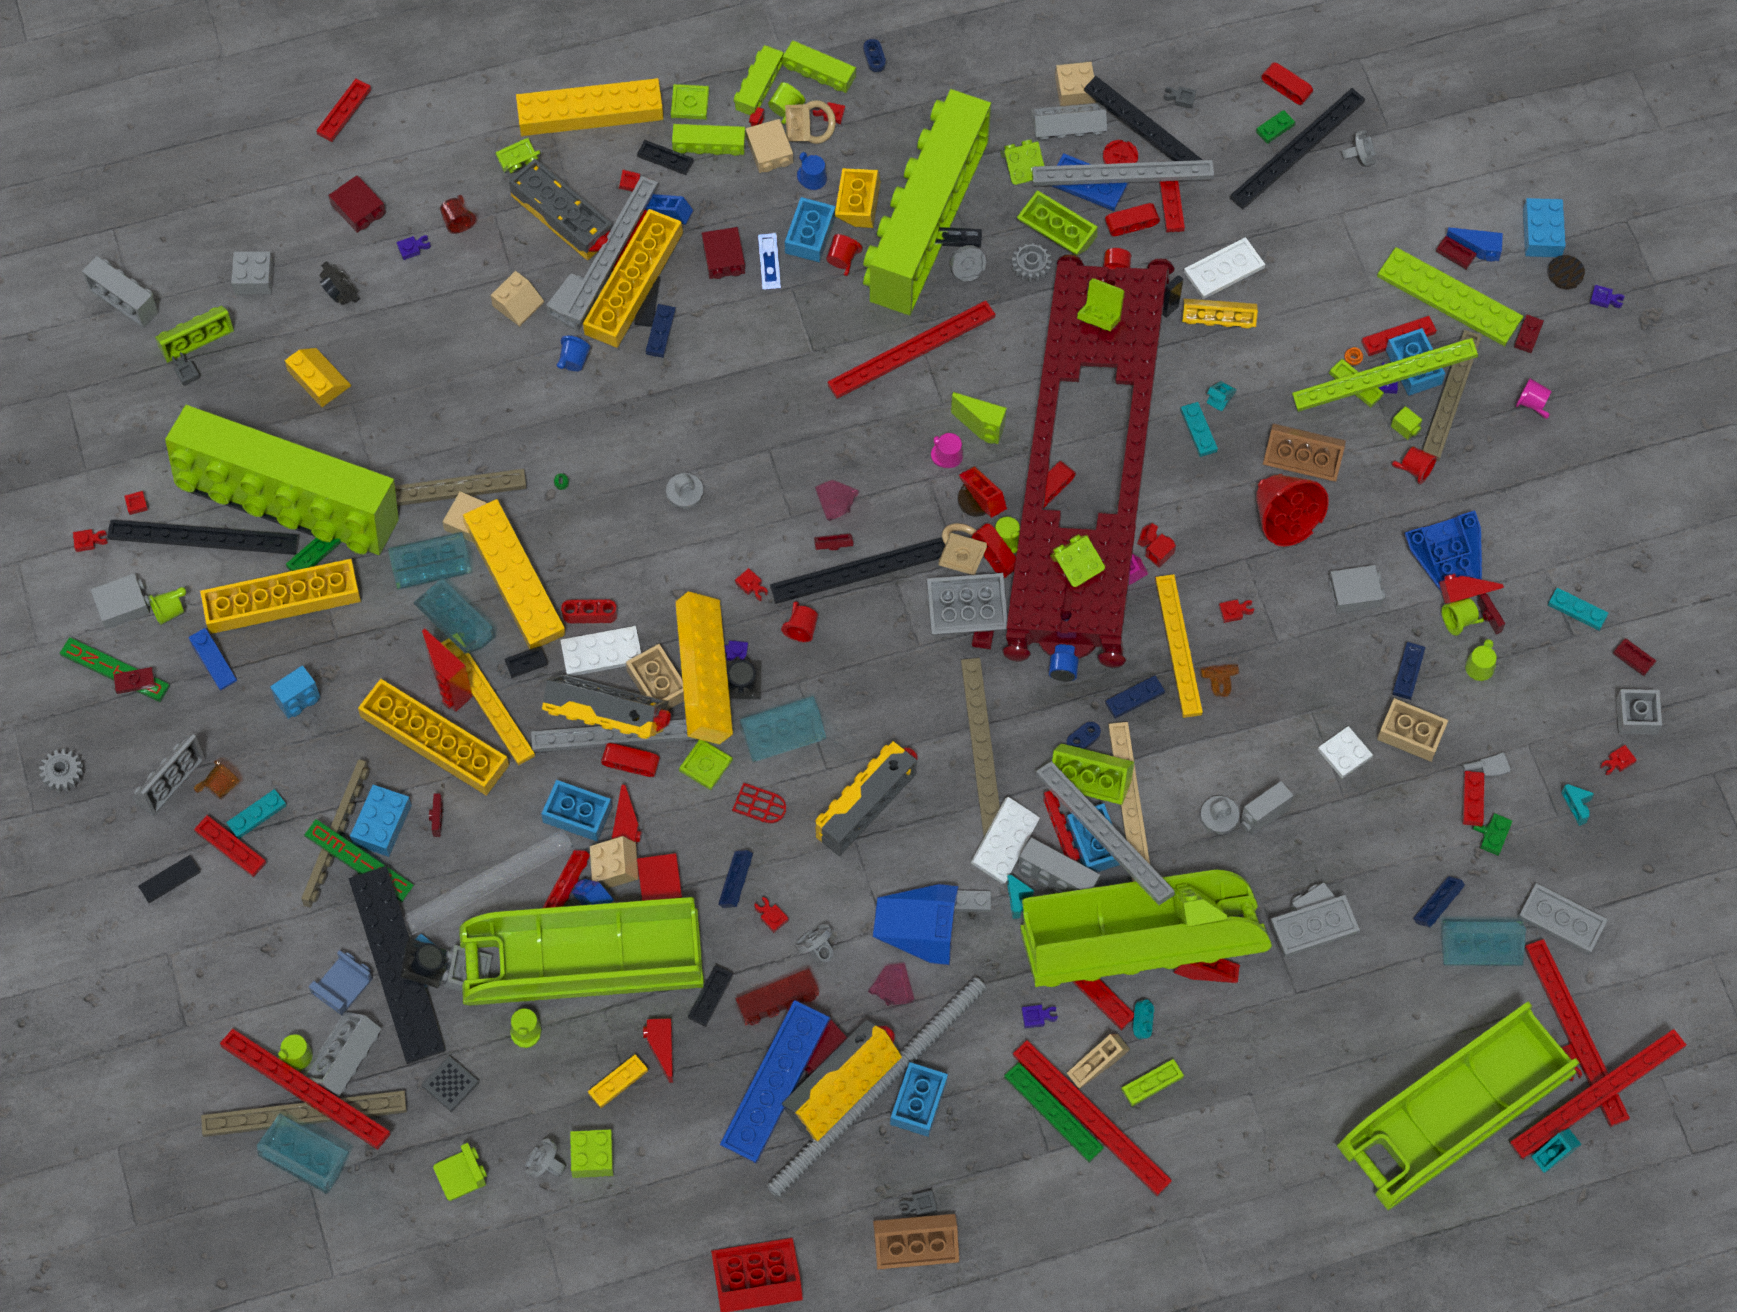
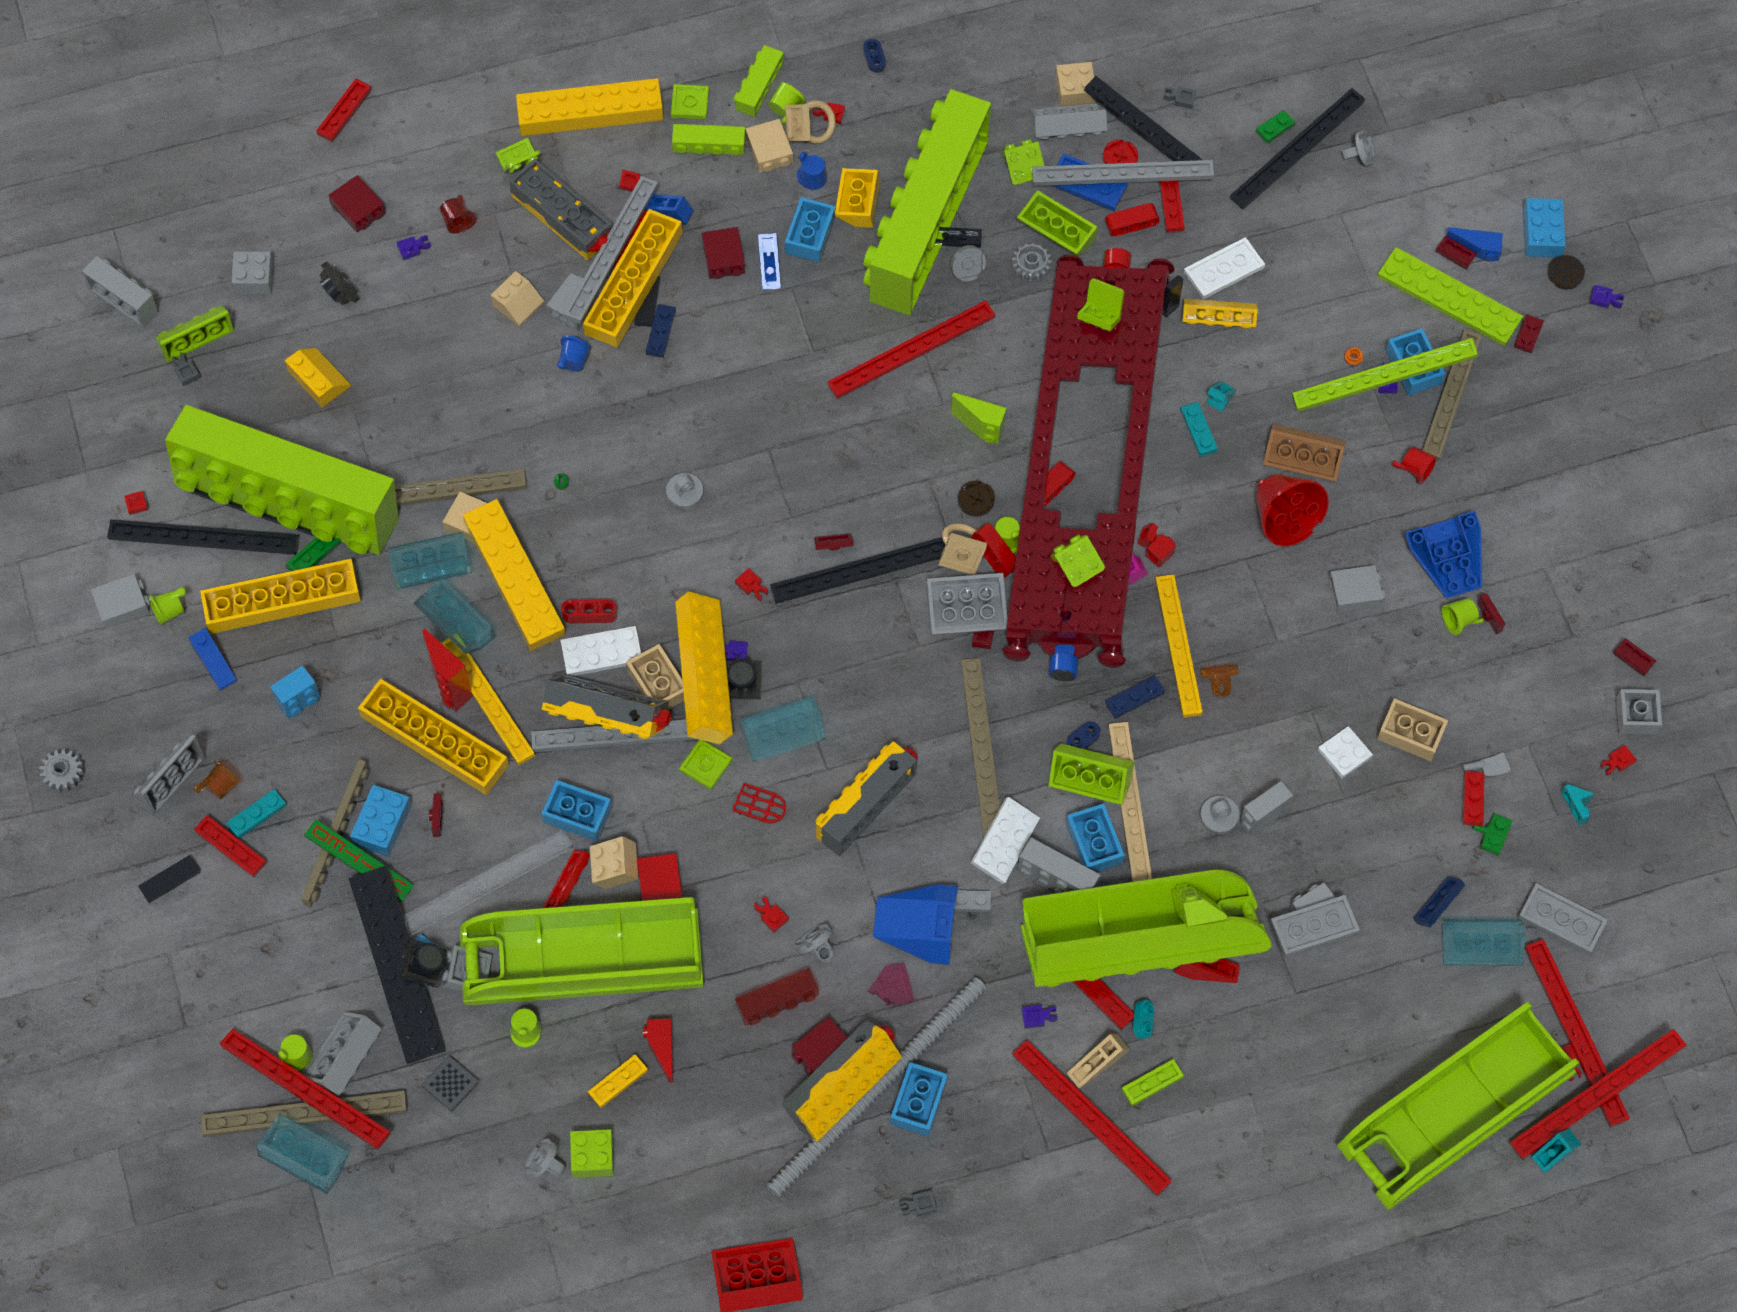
(85, 539): red plate -> none
(107, 666): green tile -> none
(134, 680): dark red plate -> none
(342, 983): sand blue panel -> none
(460, 1173): lime bracket -> none
(526, 662): black plate -> none
(591, 893): blue brick -> none
(625, 820): red slope -> none
(630, 760): red beam -> none
(665, 157): black tile -> none
(710, 996): black plate -> none
(735, 879): dark blue plate -> none
(757, 117): red plate -> none
(775, 1081): blue plate -> none
(801, 623): red hat -> none
(819, 66): lime brick -> none
(835, 498): clear pink slope -> none
(842, 252): red hat -> none
(916, 1241): medium nougat slope -> none
(947, 451): dark pink hat -> none
(984, 492): red slope -> none
(1017, 892): teal slope -> none
(1054, 1112): green tile -> none
(1058, 821): red plate -> none
(1105, 833): light grey plate -> none
(1233, 610): red plate -> none
(1287, 83): red beam -> none
(1343, 369): lime plate -> none
(1378, 342): red plate -> none
(1407, 423): lime brick -> none
(1408, 670): dark blue plate -> none
(1464, 587): red slope -> none
(1482, 662): lime hat -> none
(1534, 397): dark pink hat -> none
(1578, 609): teal plate -> none

